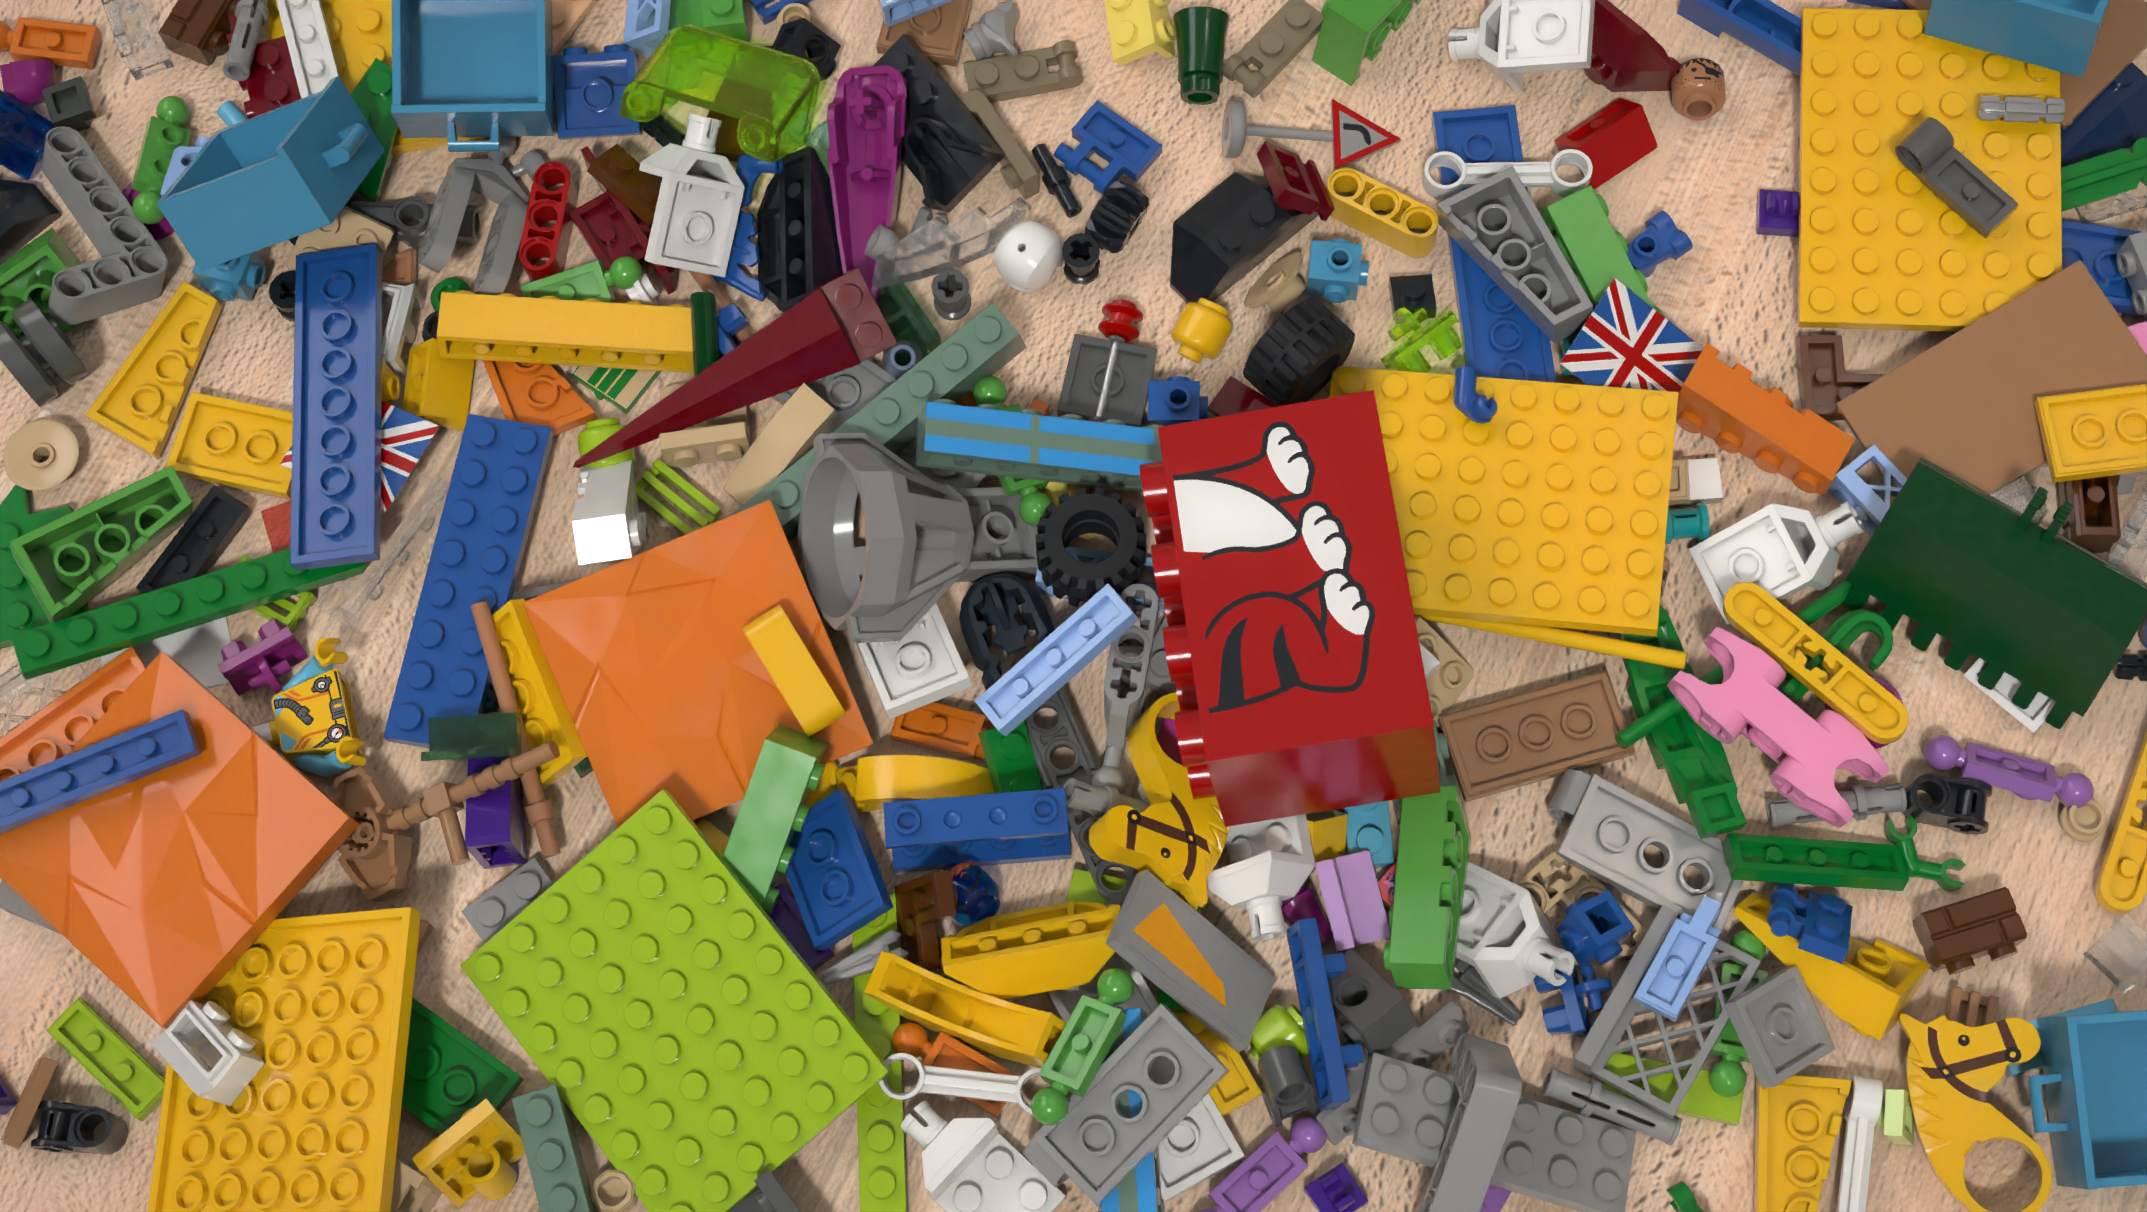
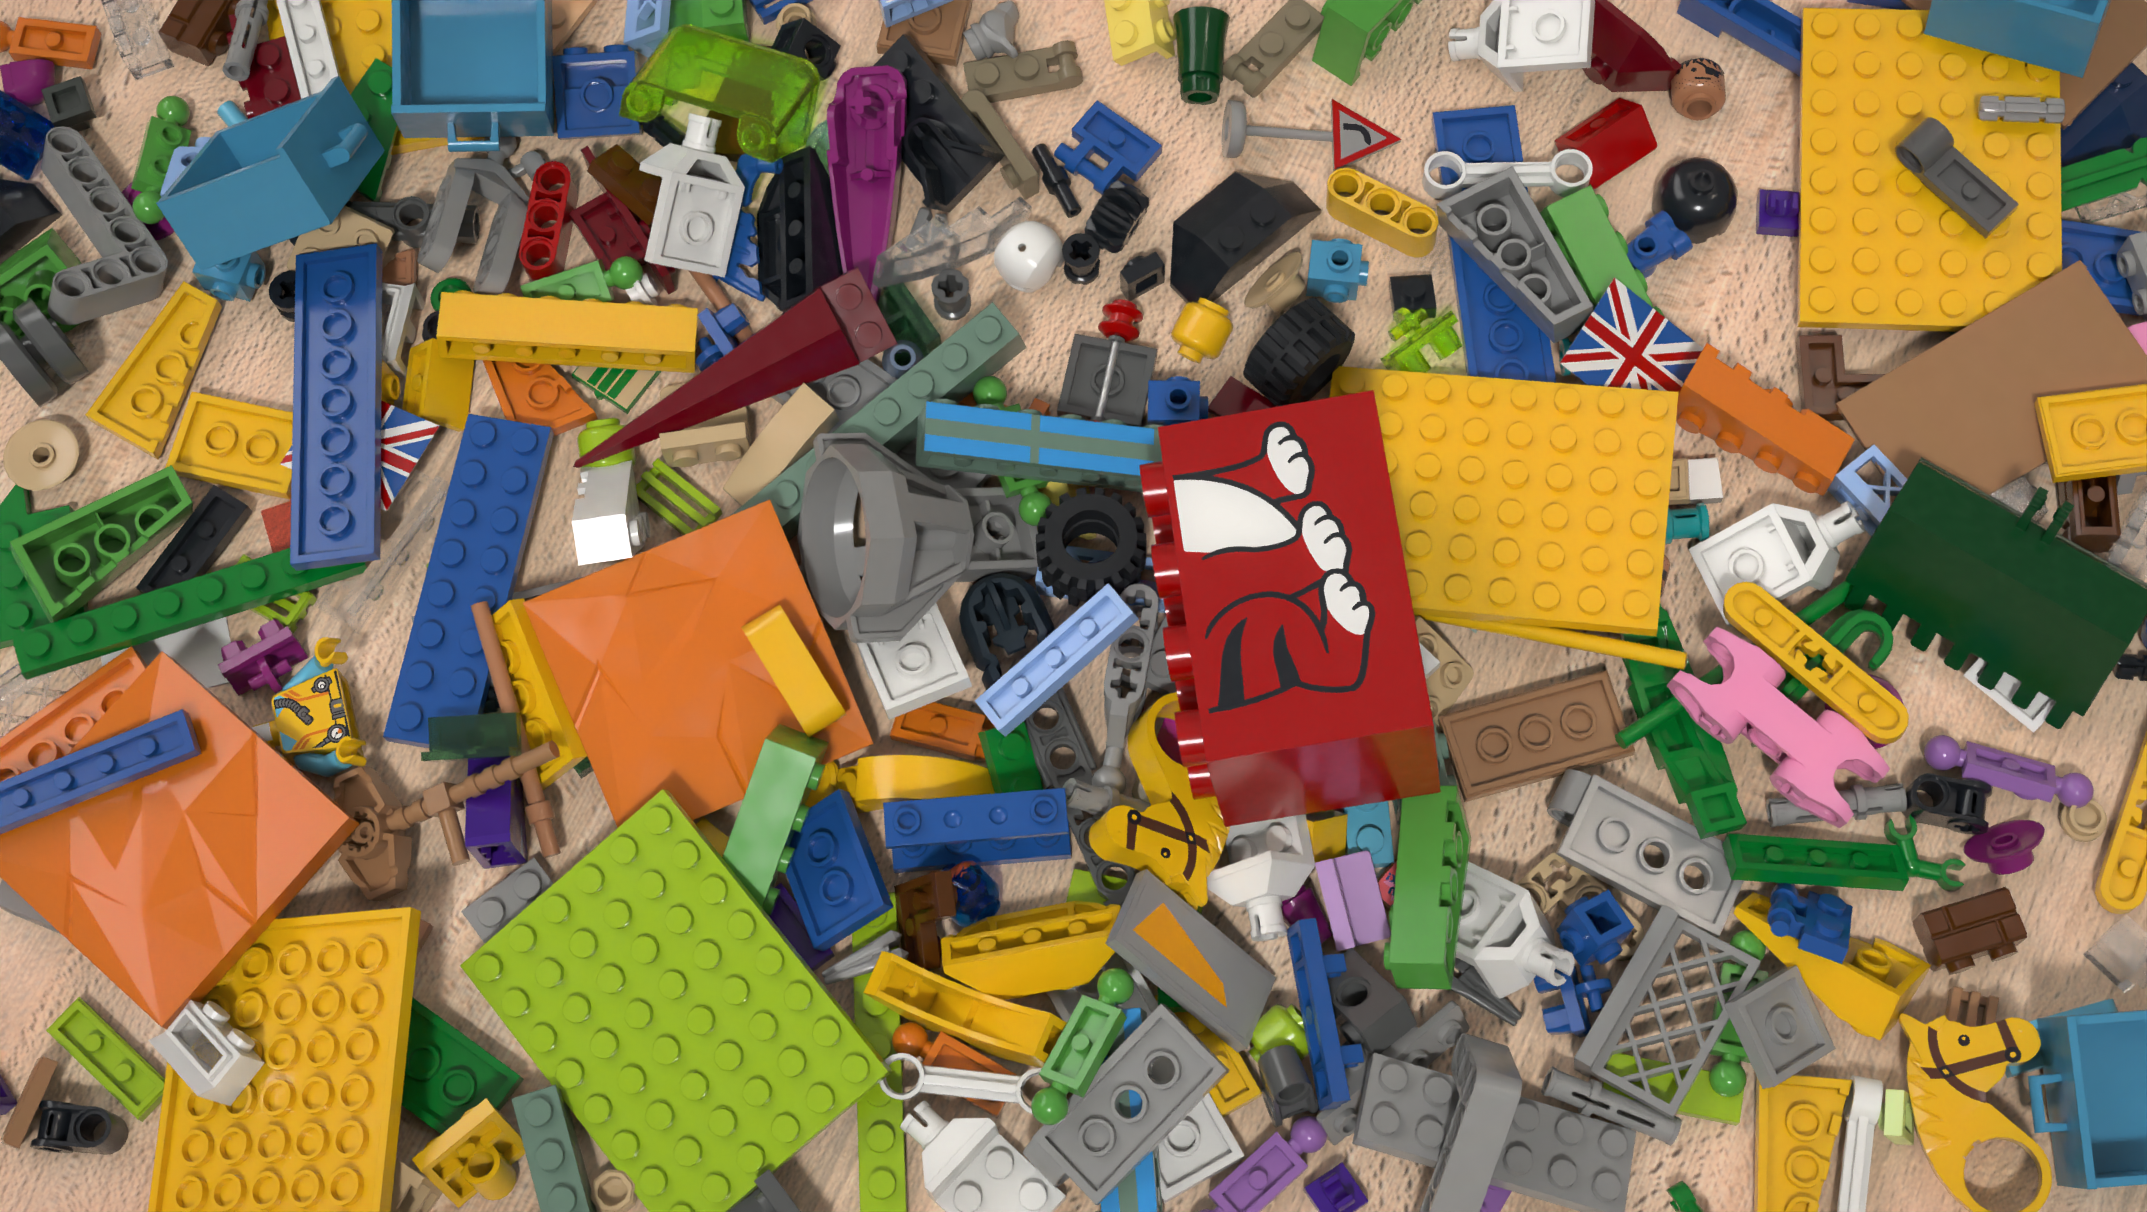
(703, 330): dark green axle -> none
(880, 241): light grey hinge -> none
(1141, 275): none -> black plate
(1293, 182): dark red plate -> none
(1468, 401): blue arm -> none
(1680, 961): light blue hinge -> none
(1697, 197): none -> black cylinder
(2006, 846): none -> magenta piece

